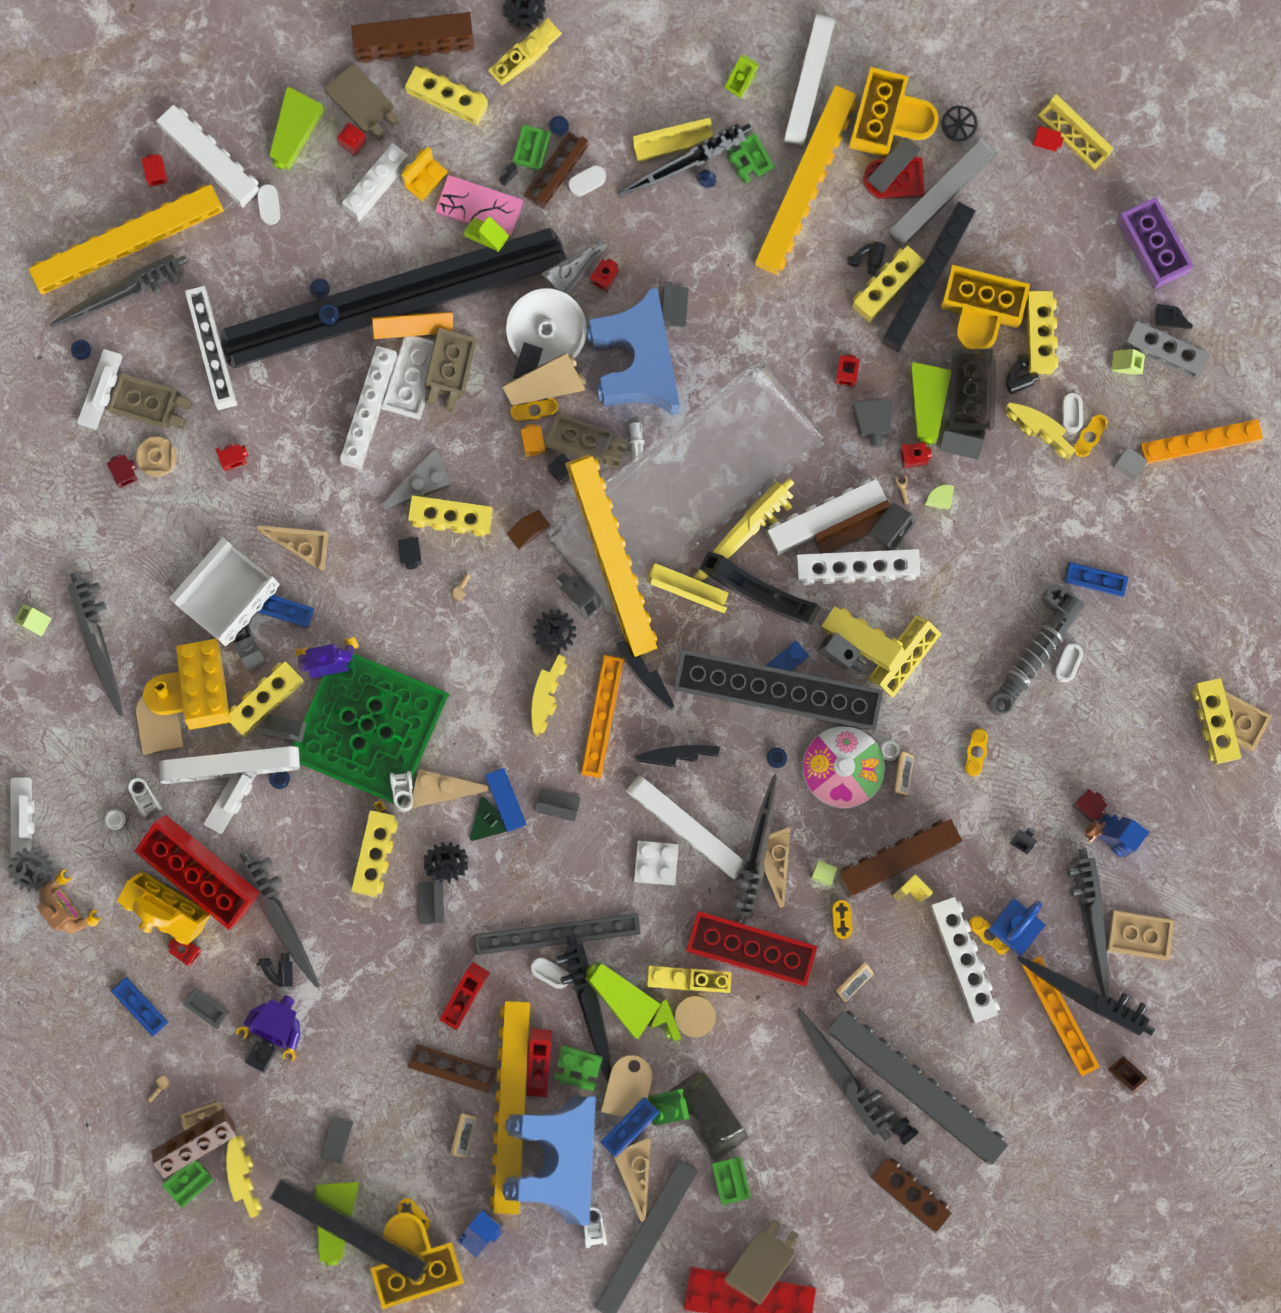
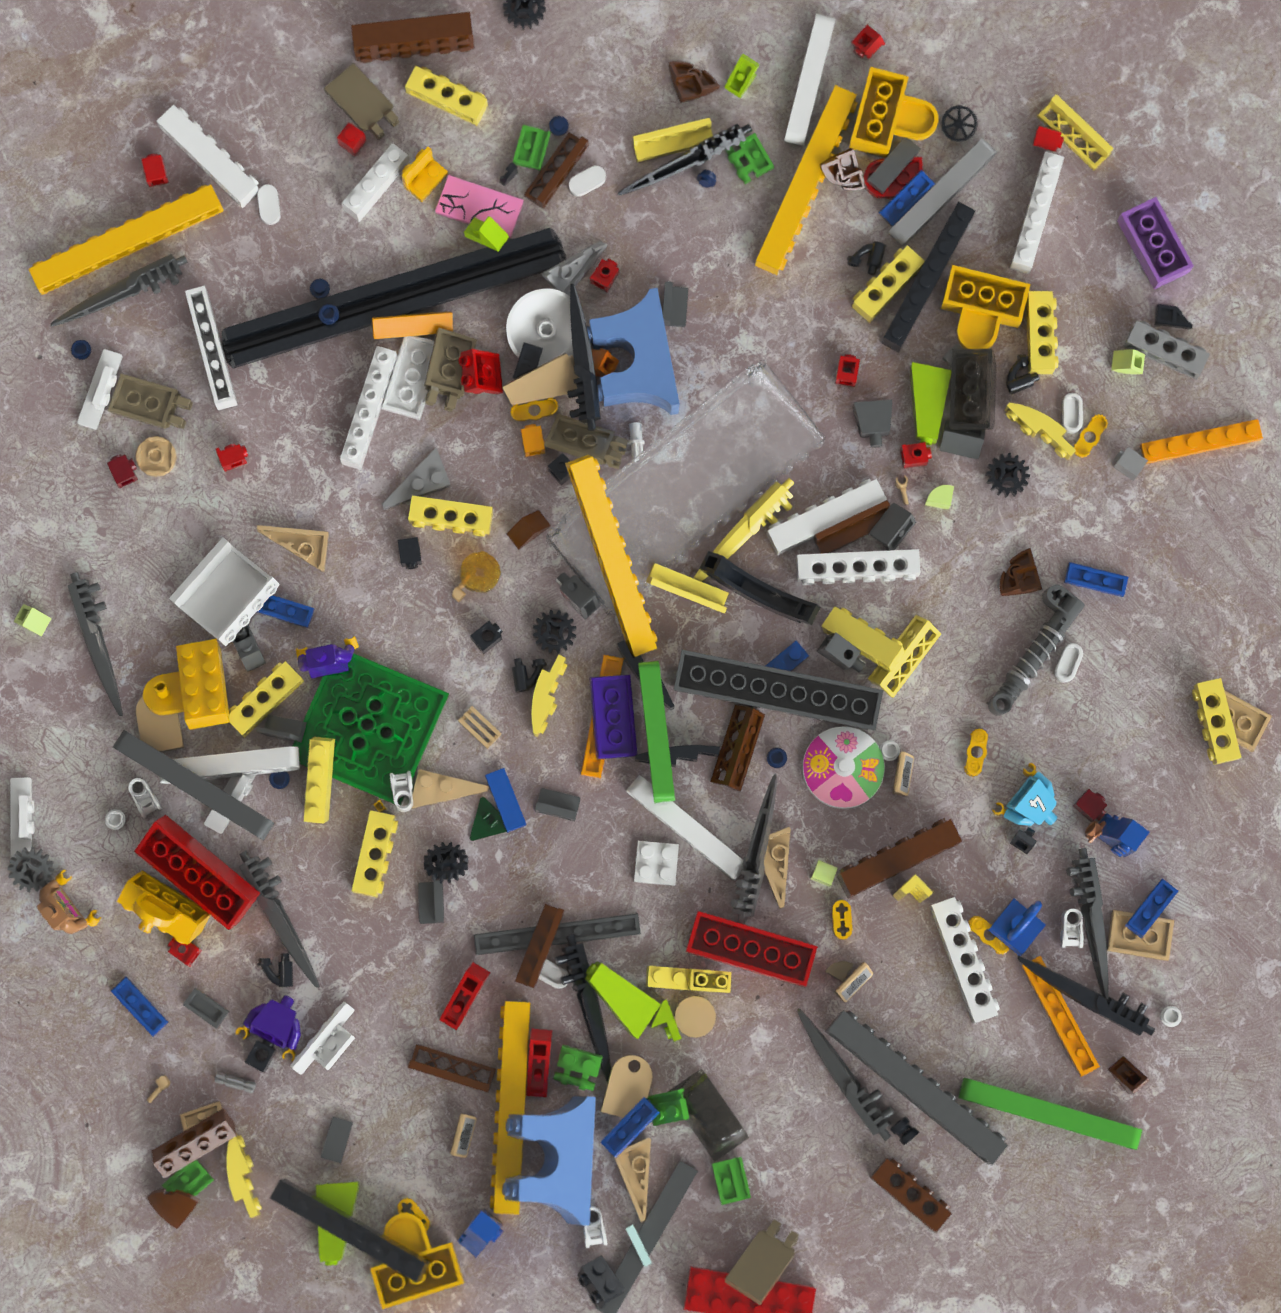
(173, 1206): none -> reddish brown brick
(193, 785): none -> dark grey beam
(235, 1082): none -> light grey axle
(295, 124): lime slope -> none
(319, 780): none -> light yellow brick
(327, 1043): none -> white bracket
(466, 715): none -> tan tile
(478, 583): none -> clear yellow plate
(481, 372): none -> red plate
(483, 645): none -> black brick
(520, 676): none -> black plant
(525, 53): light yellow slope -> none
(539, 946): none -> reddish brown fence
(584, 368): none -> black piece
(600, 1282): none -> black bracket
(603, 362): none -> orange brick
(613, 716): none -> dark purple tile
(638, 1245): none -> light aqua tile
(656, 732): none -> bright green beam
(690, 82): none -> reddish brown brick
(741, 748): none -> reddish brown fence
(839, 970): none -> dark tan tile
(844, 170): none -> brick
(867, 42): none -> red brick
(906, 198): none -> blue tile
(1012, 481): none -> black gear
(1021, 575): none -> reddish brown brick
(1032, 801): none -> medium azure torso
(1036, 212): none -> white brick
(1050, 1113): none -> bright green beam
(1071, 930): none -> white piece
(1151, 908): none -> blue tile
(1170, 1016): none -> white plate

